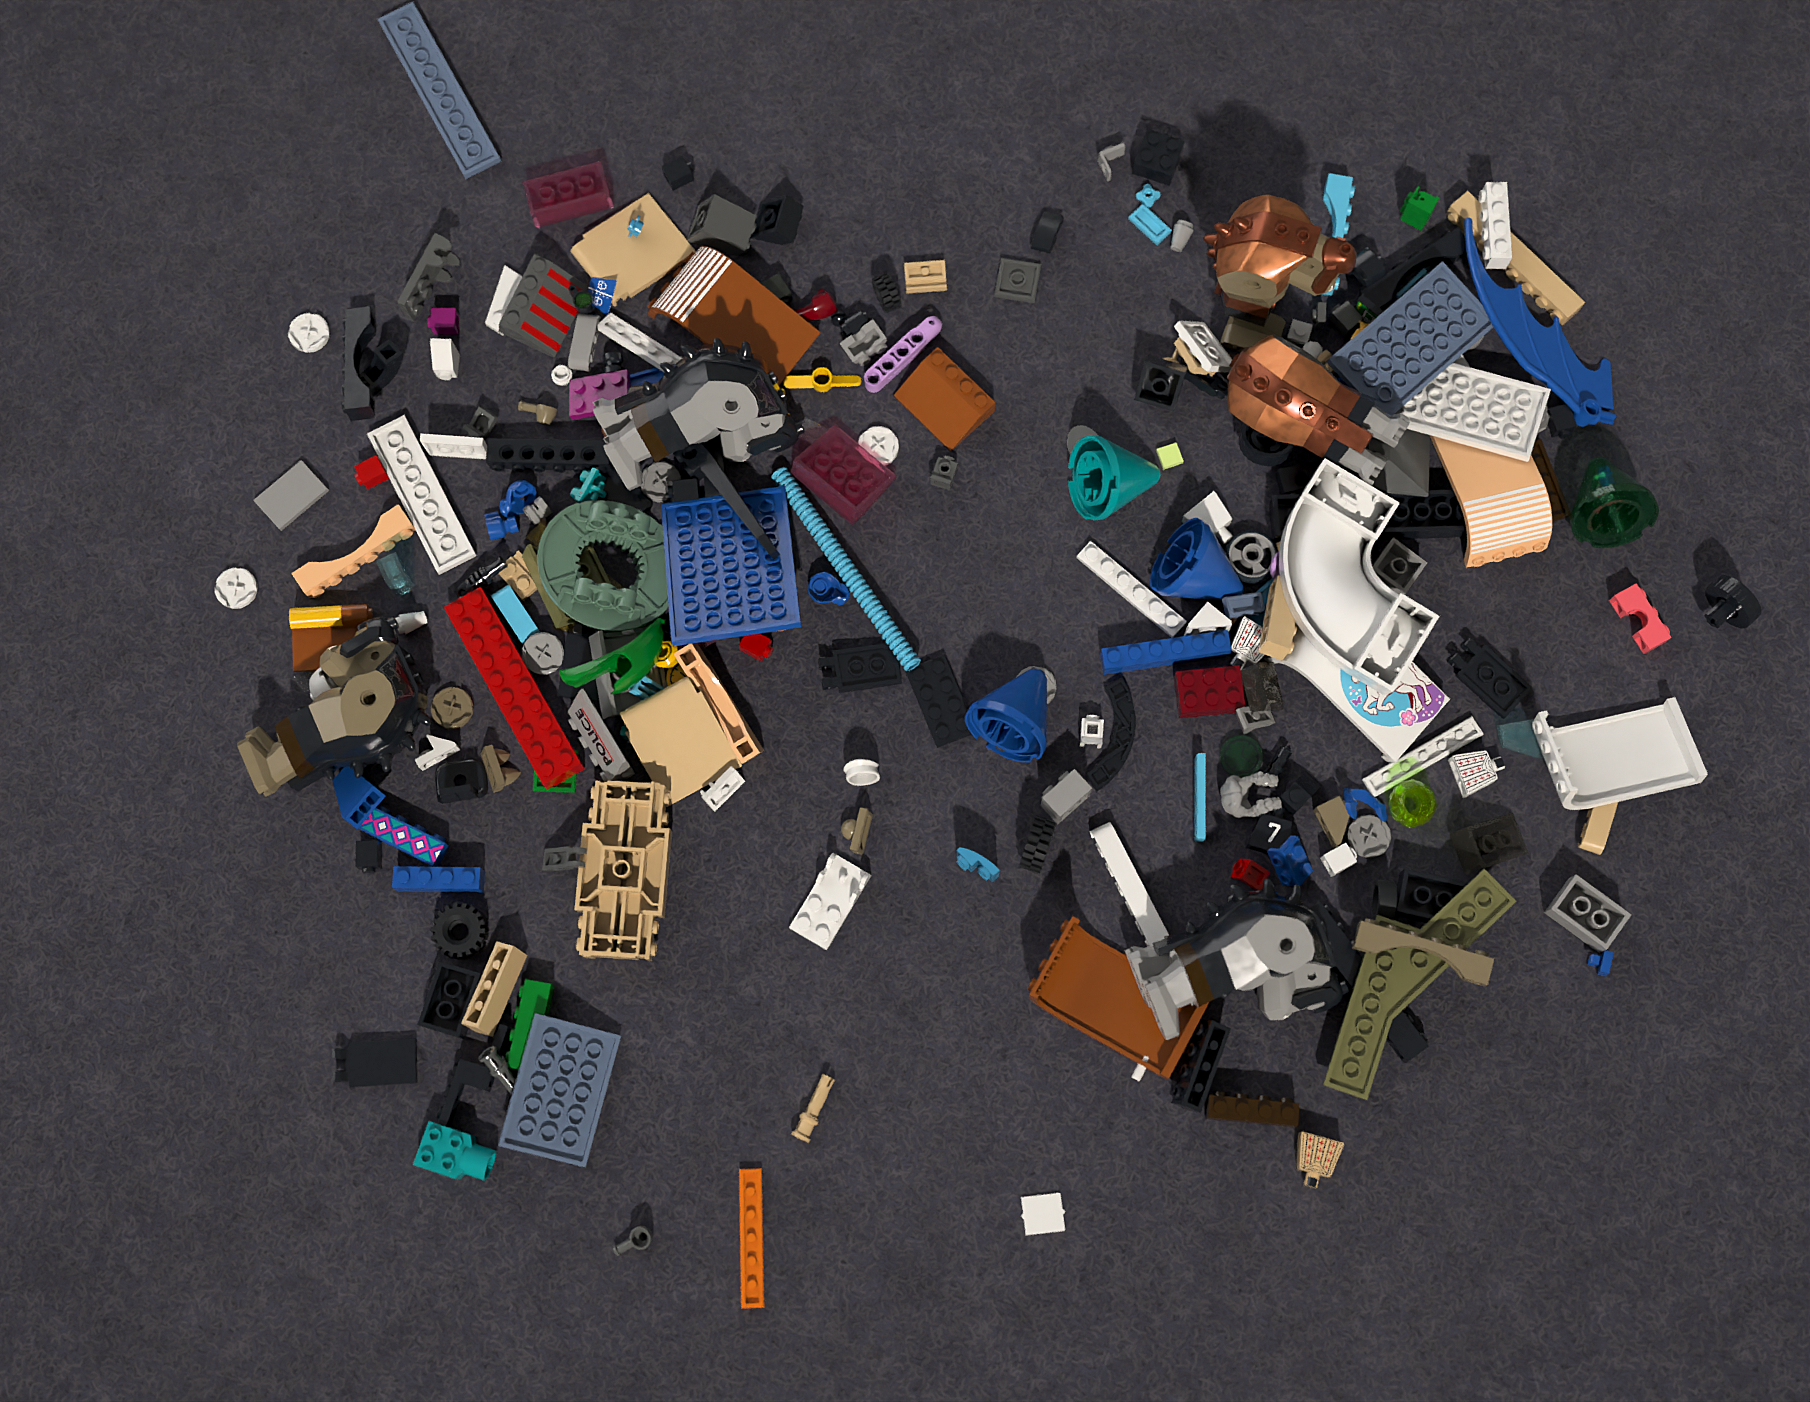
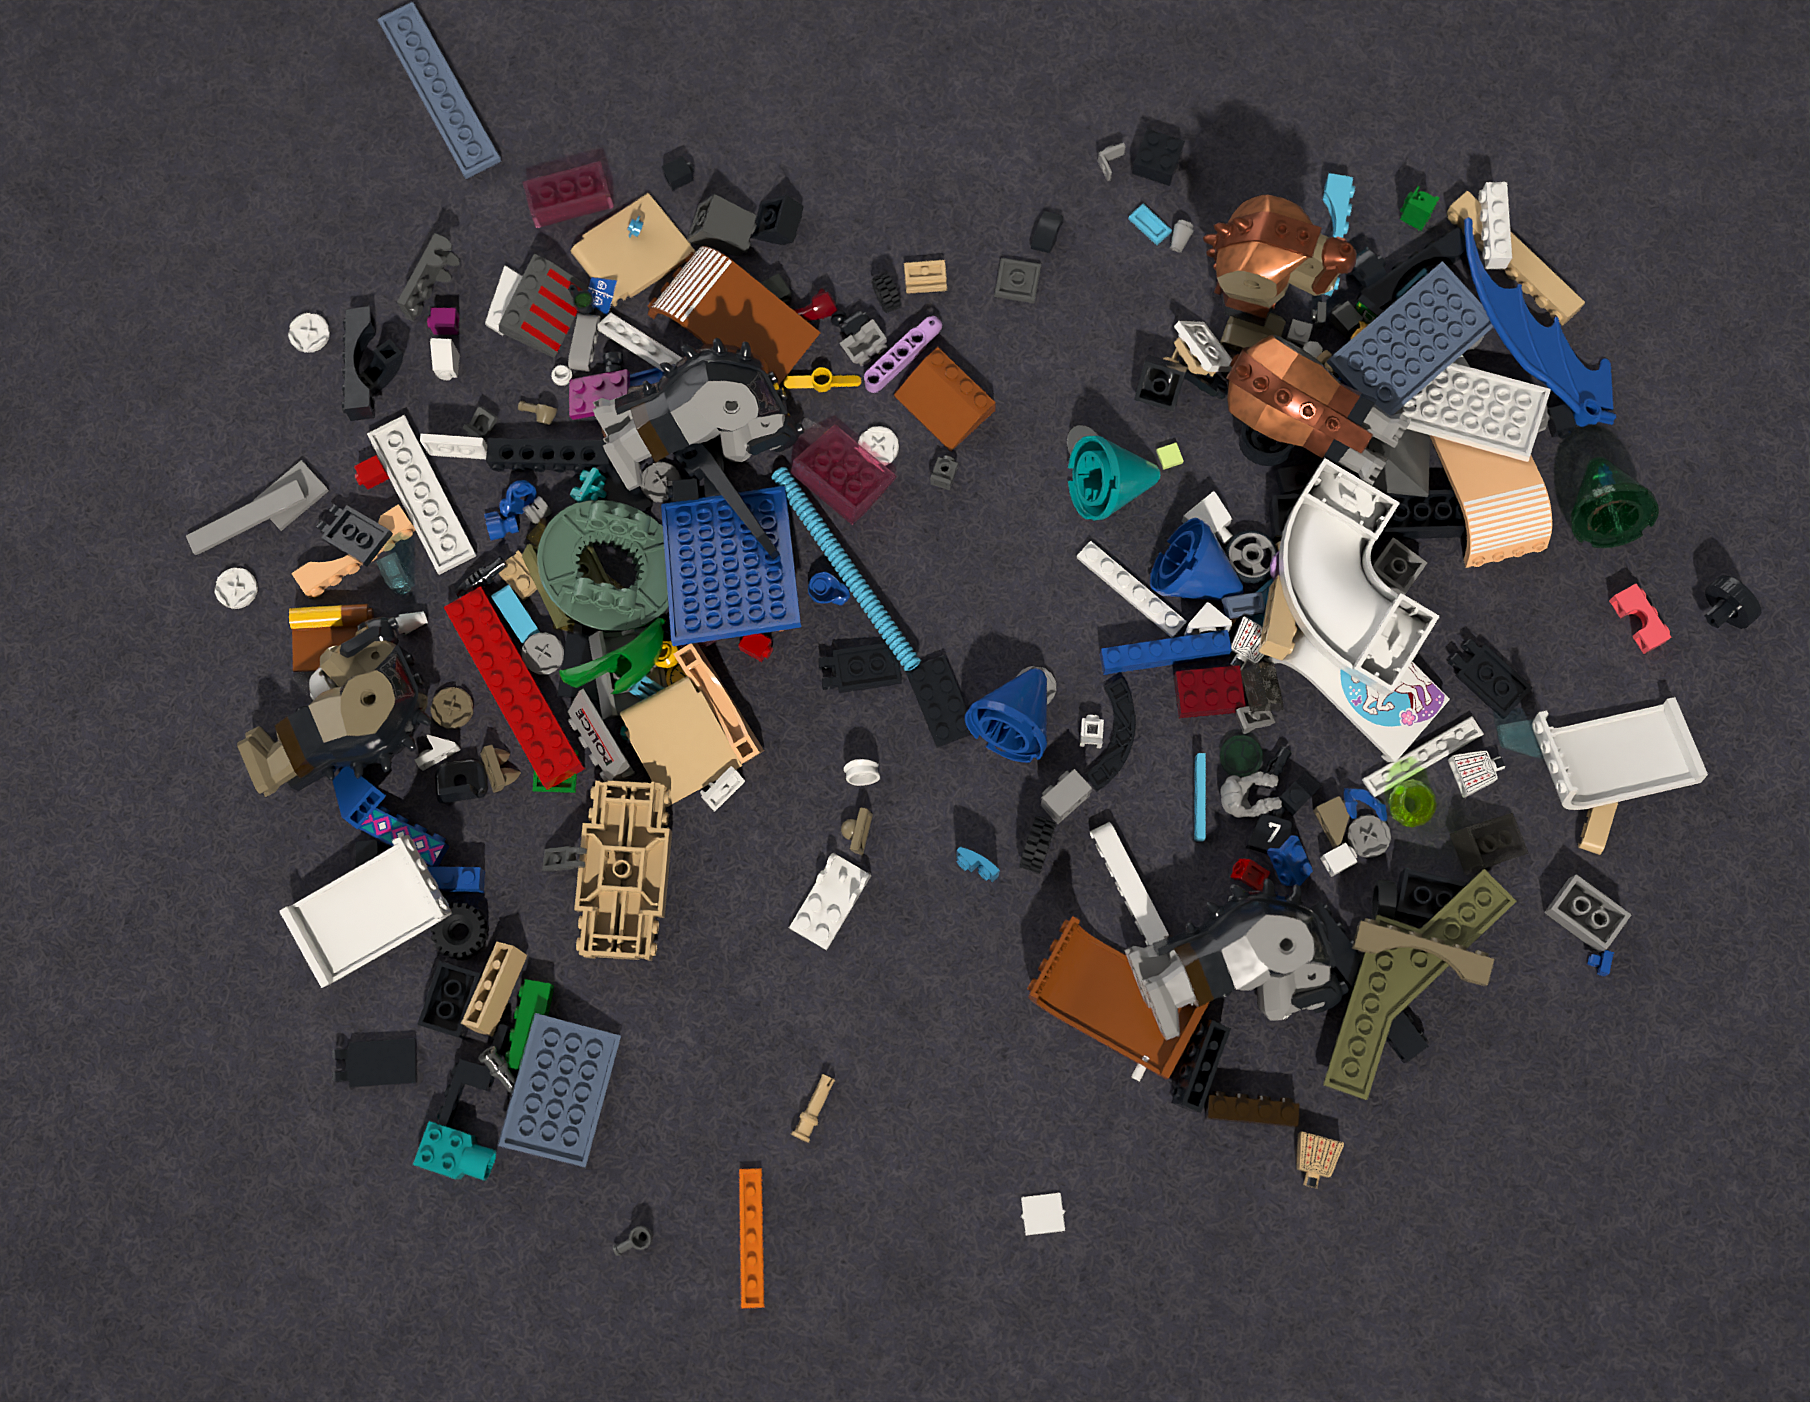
(246, 517): none -> light grey tile
(354, 534): none -> black tile
(366, 912): none -> white panel
(1147, 201): medium azure plate -> none
(1557, 501): dark brown plate -> none

